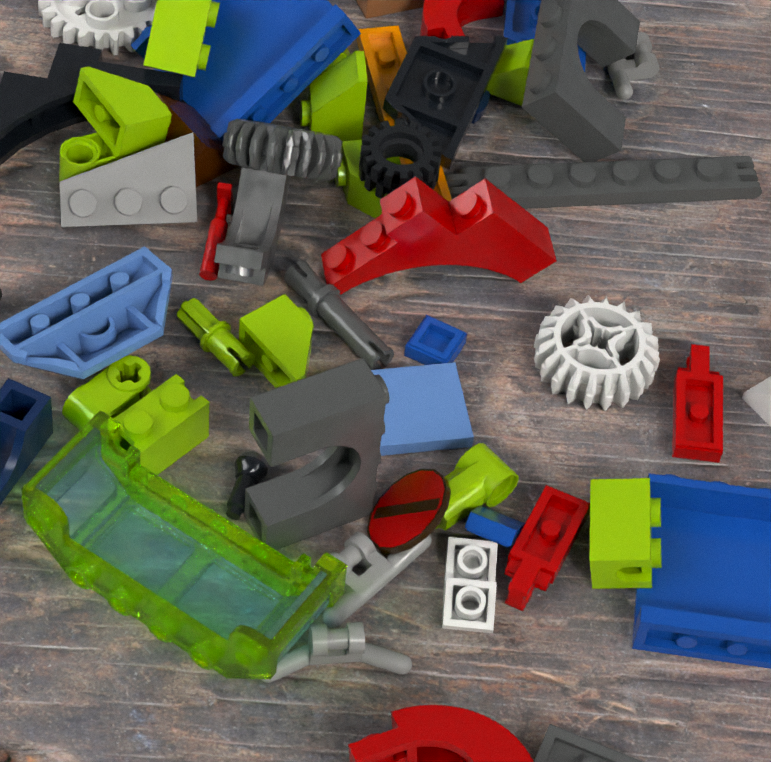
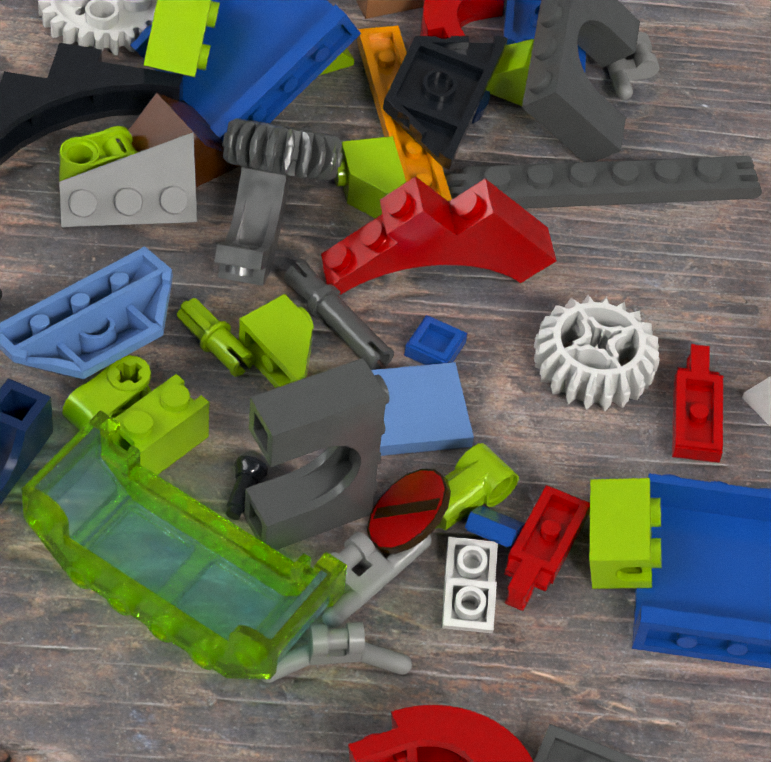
(122, 111): lime slope -> none
(217, 231): red piece -> none
(338, 99): lime slope -> none
(398, 142): black tyre -> none

